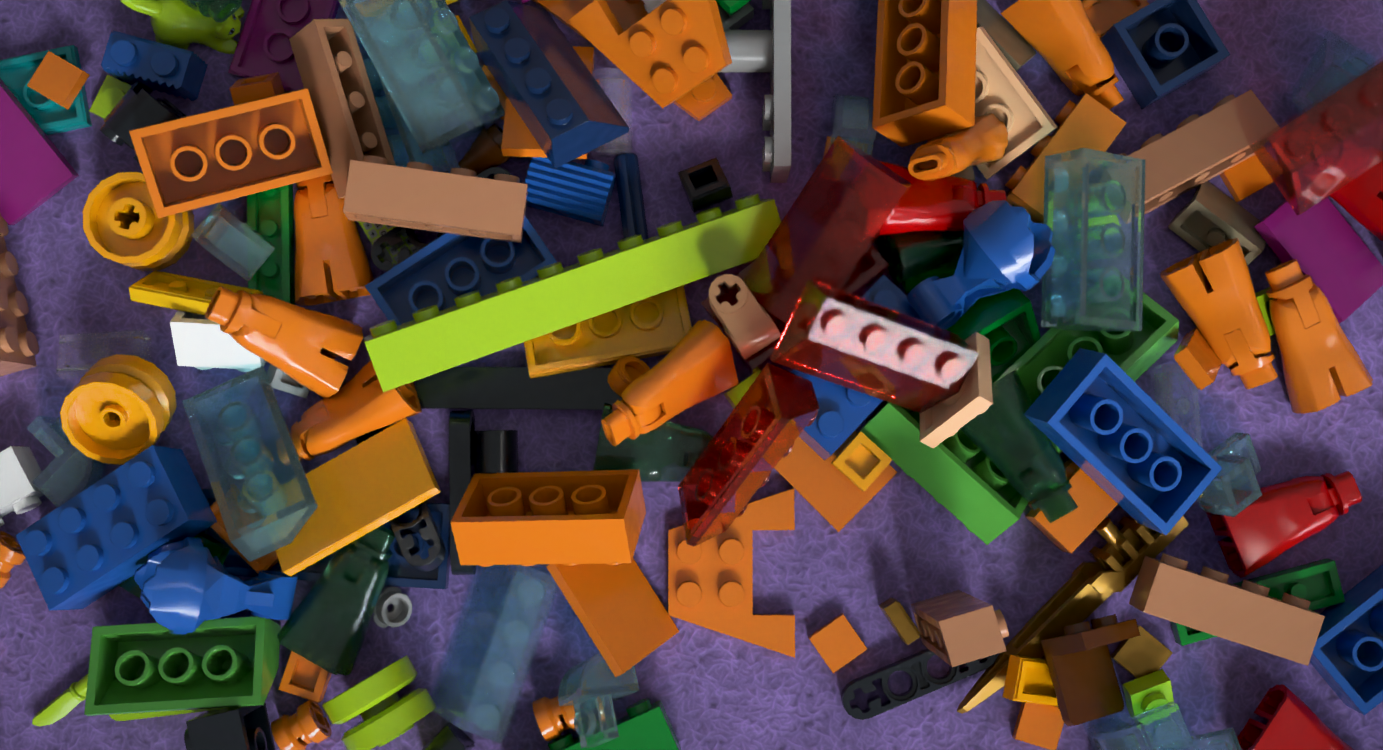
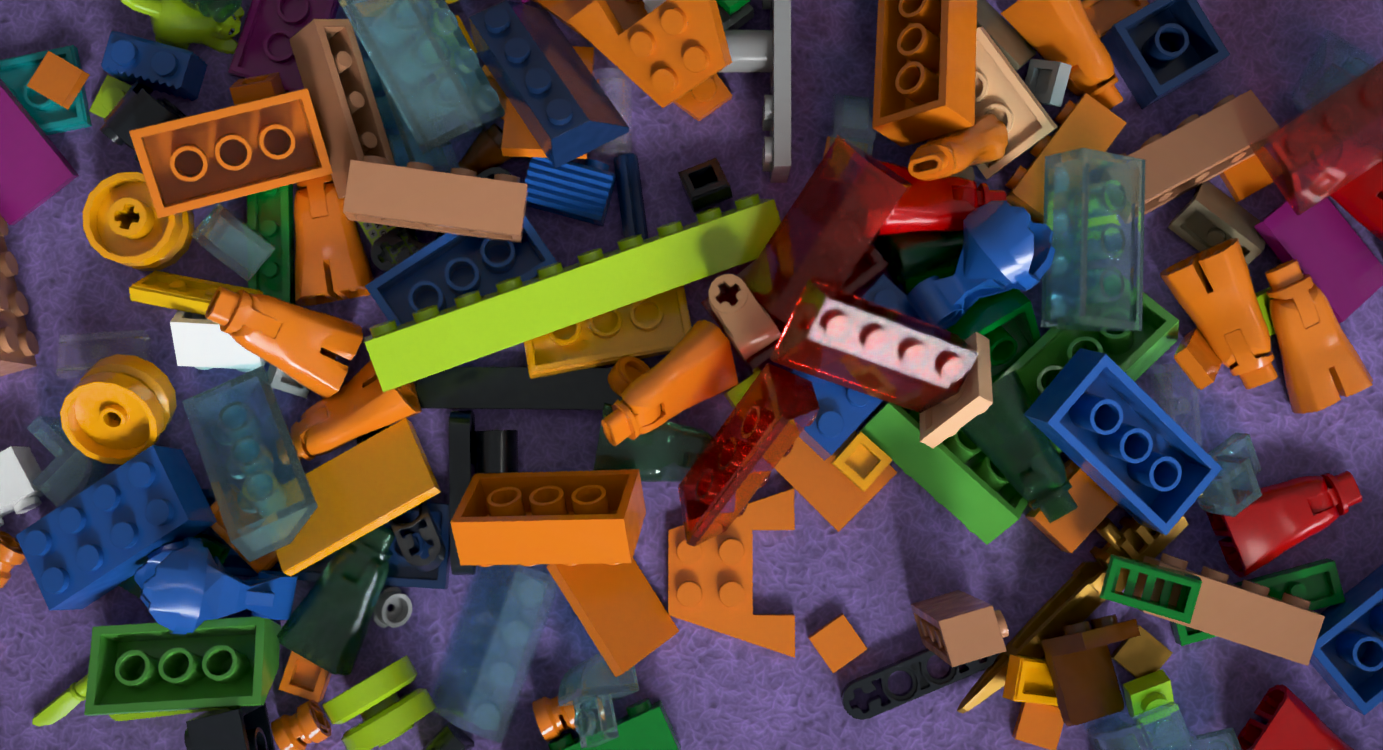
(900, 620): pearl gold tile -> none
(1048, 81): none -> light grey plate
(1186, 601): none -> green slope

